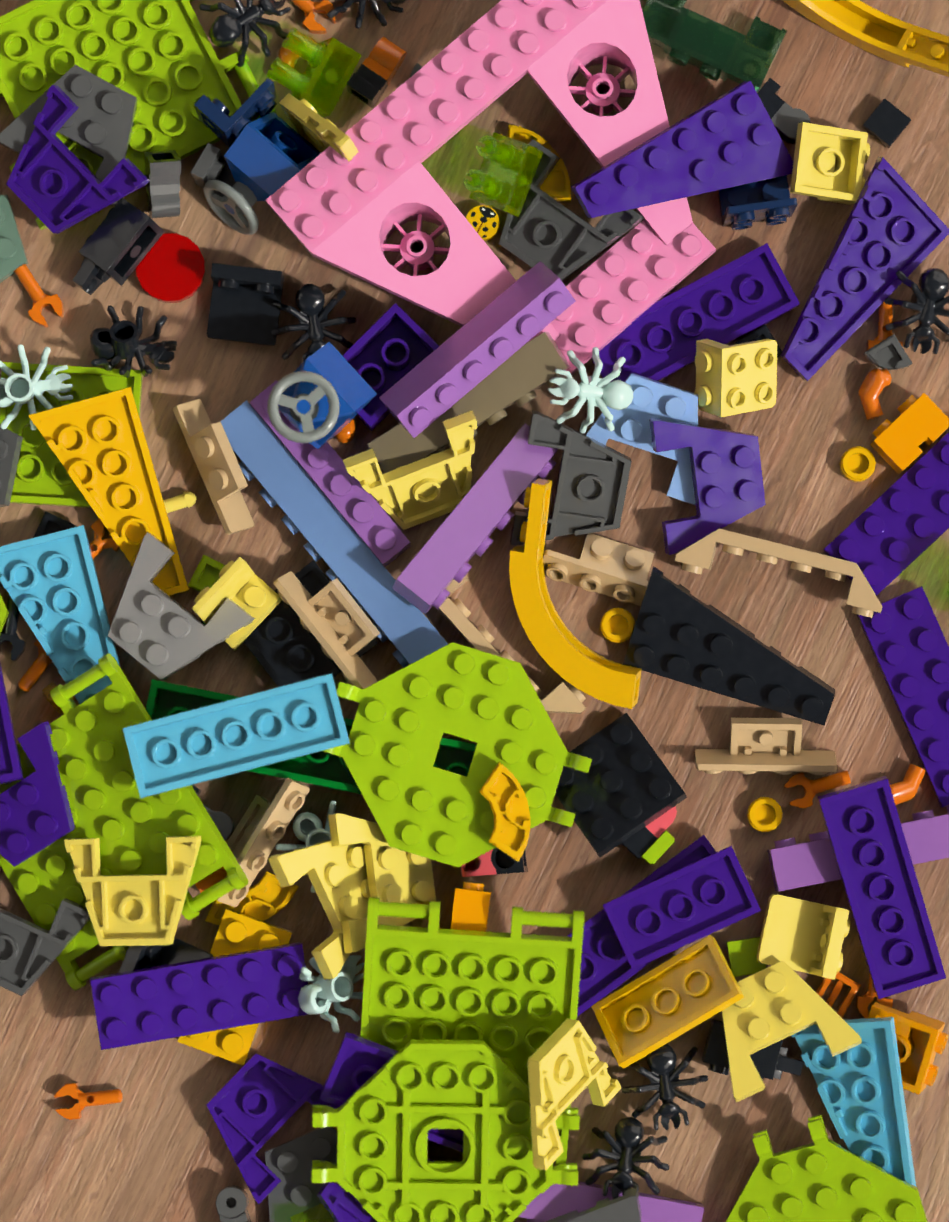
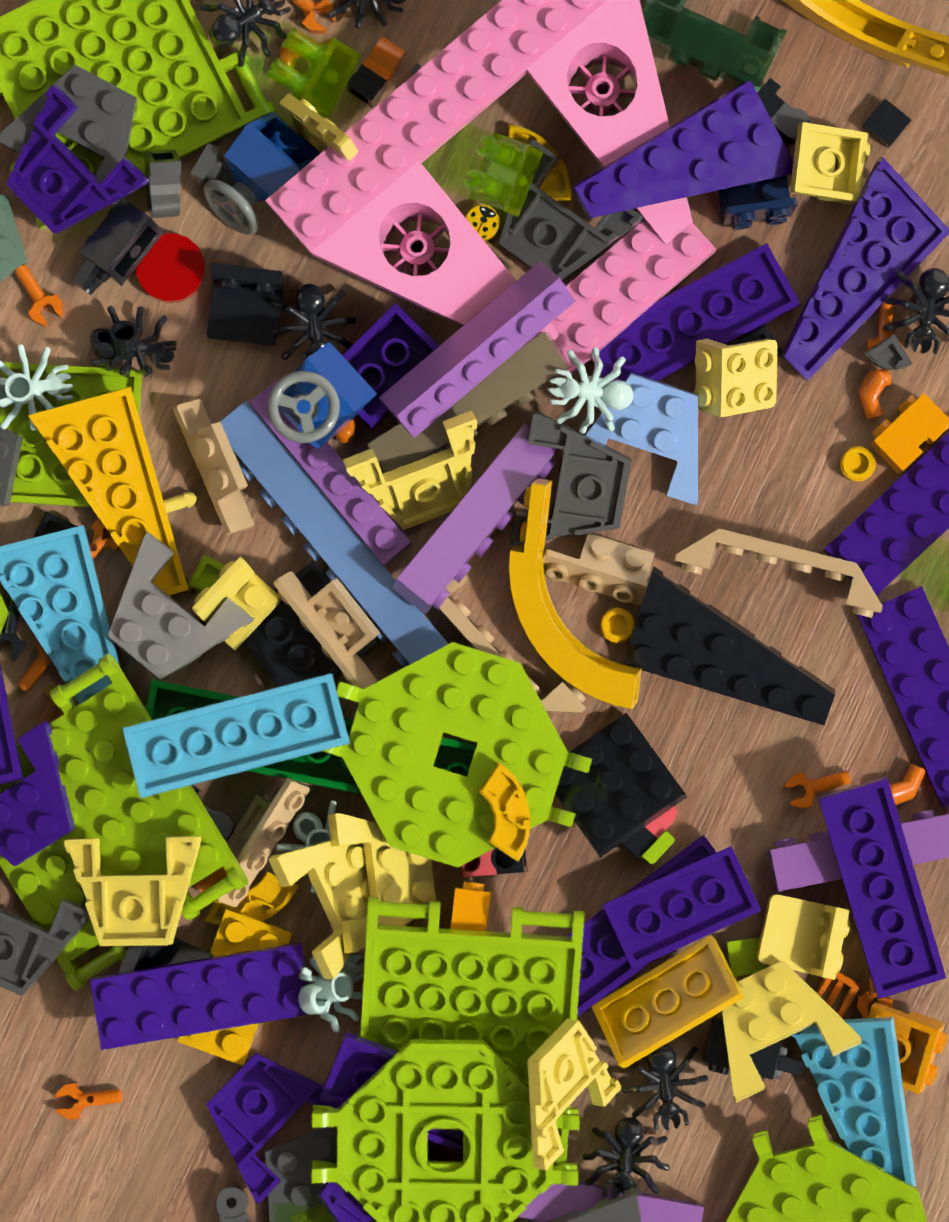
(216, 114): dark blue bracket -> none
(723, 474): dark purple wing -> none
(764, 814): yellow tile -> none
(765, 746): tan bracket -> none

